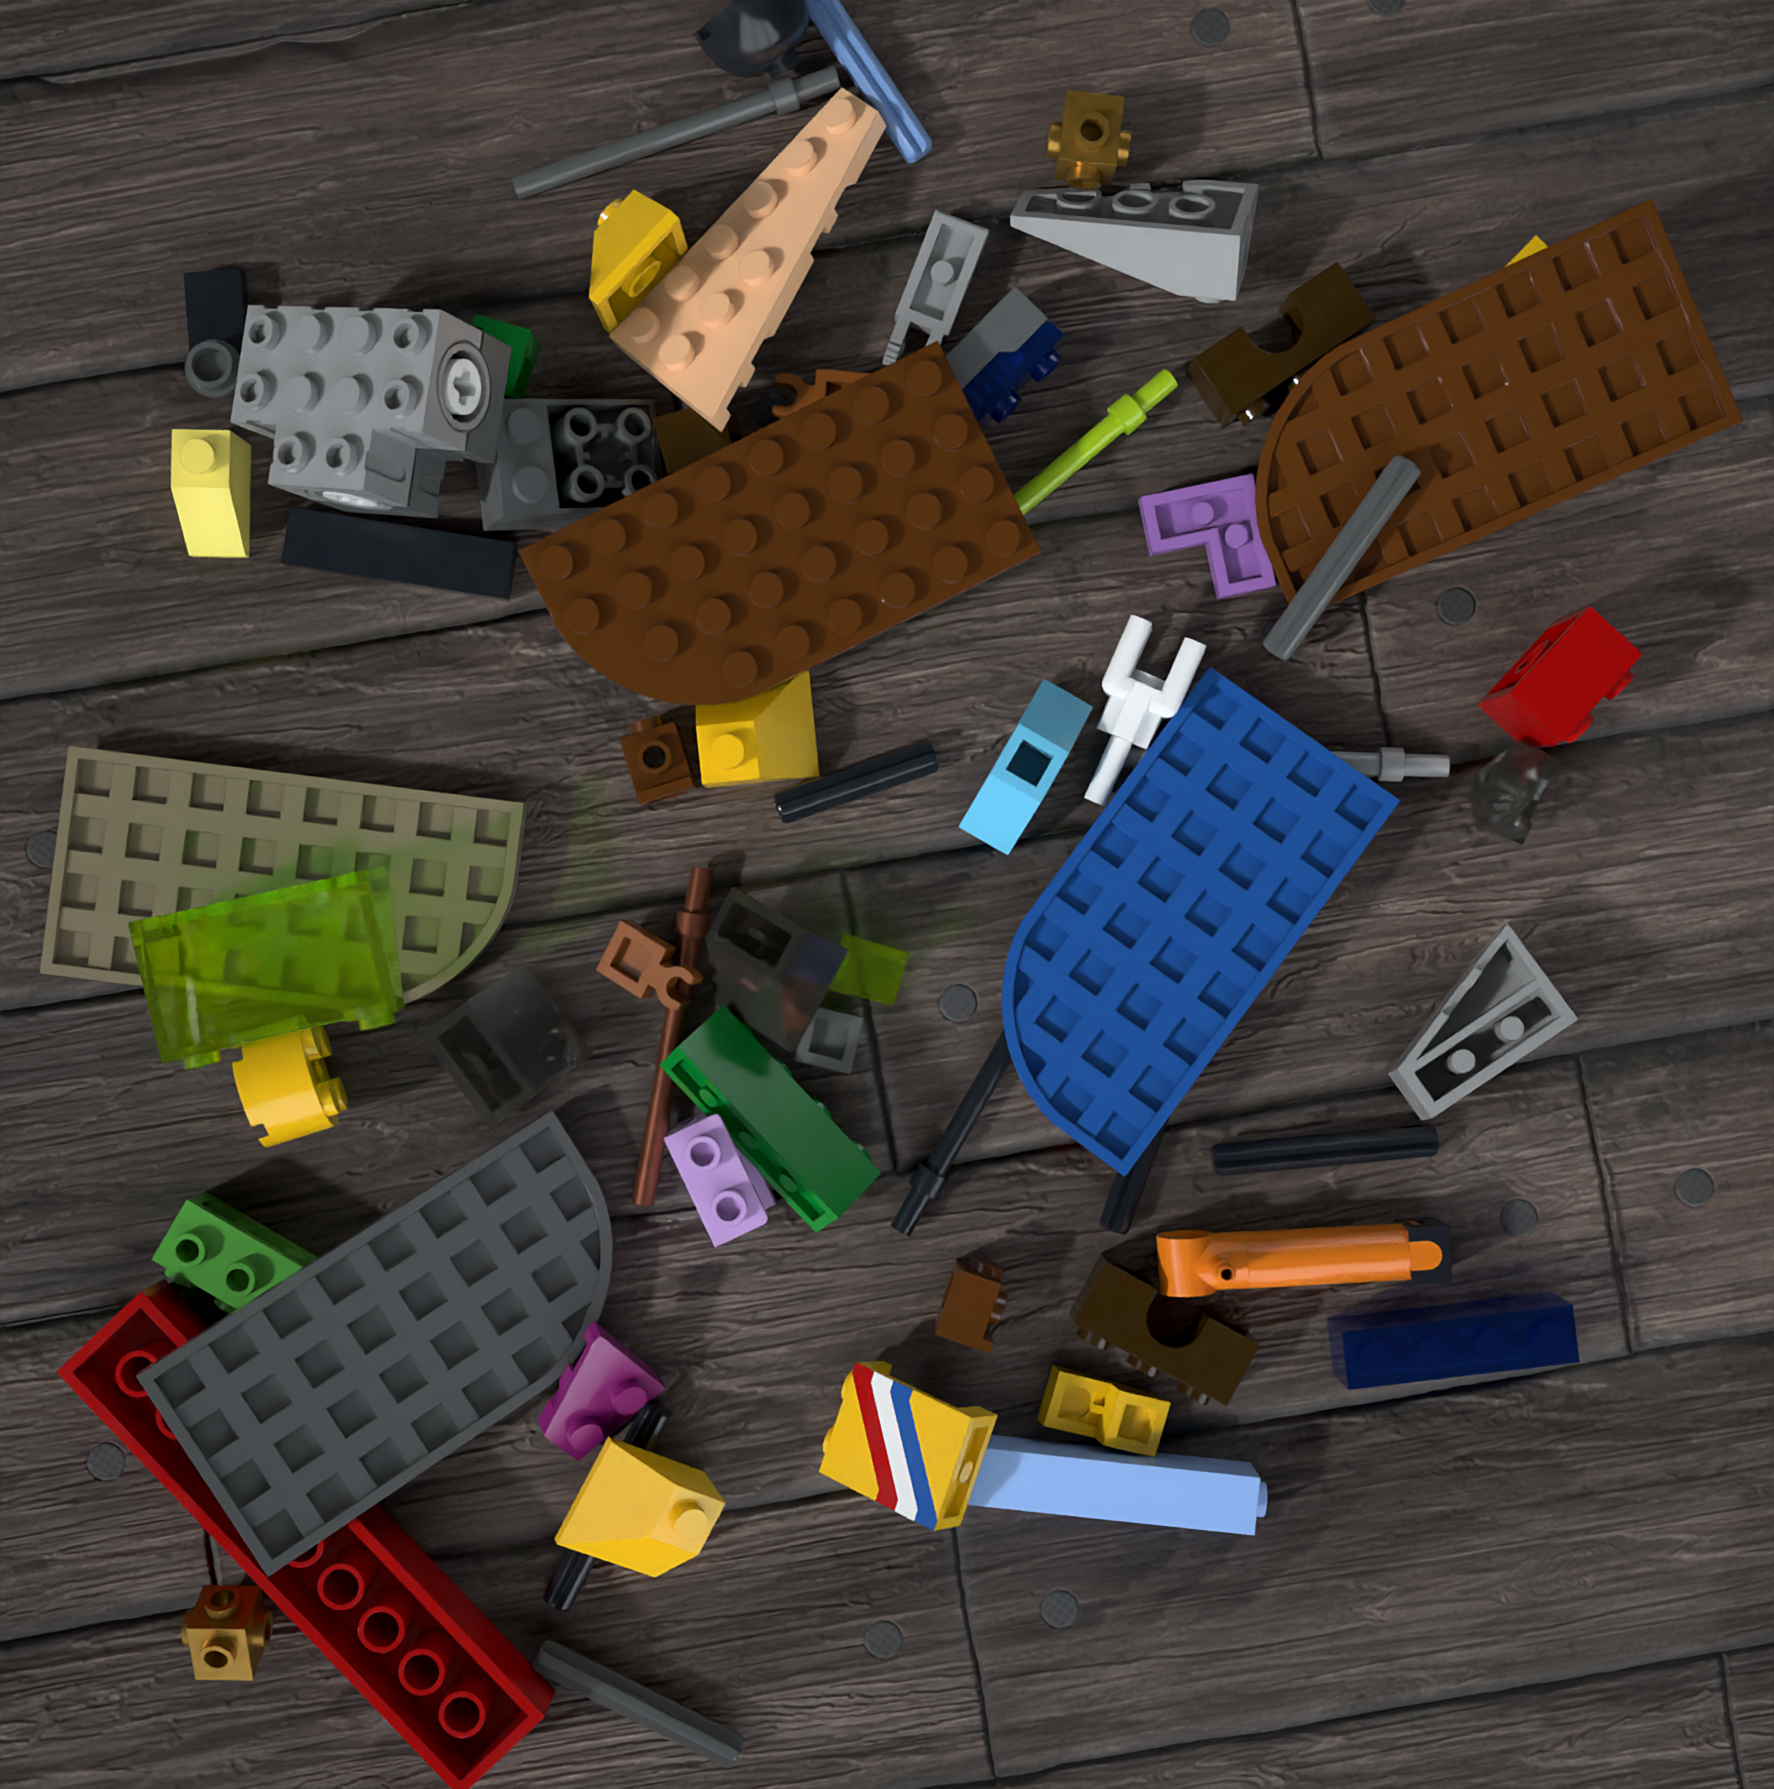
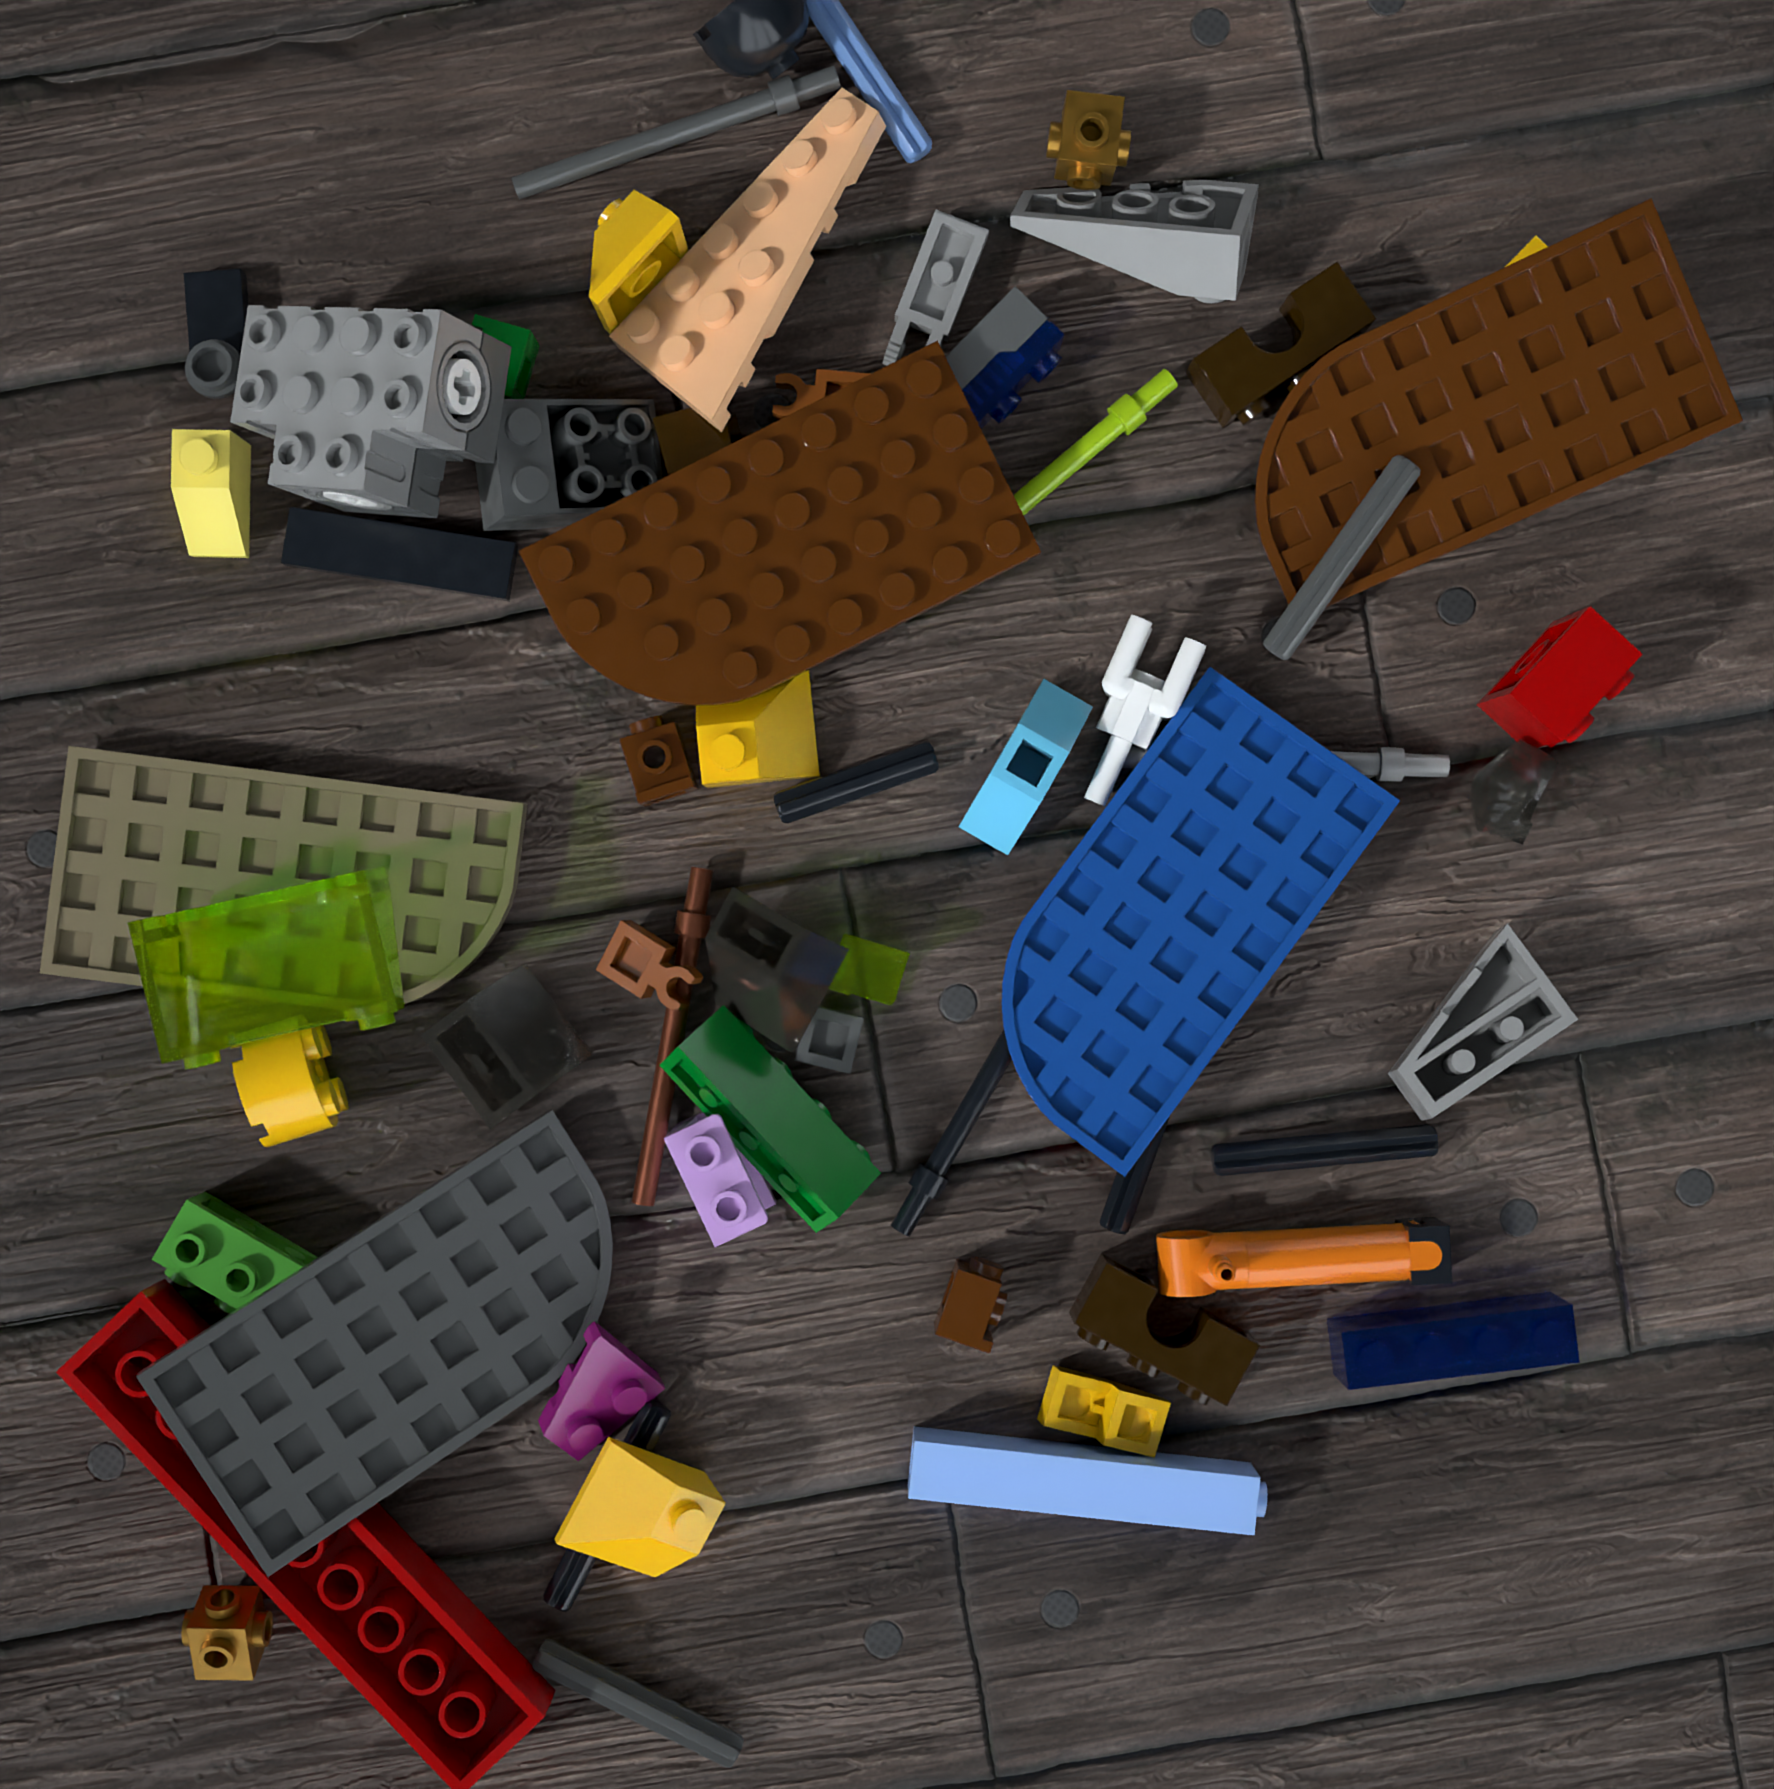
(906, 1447): yellow panel -> none
(1220, 518): medium lavender plate -> none

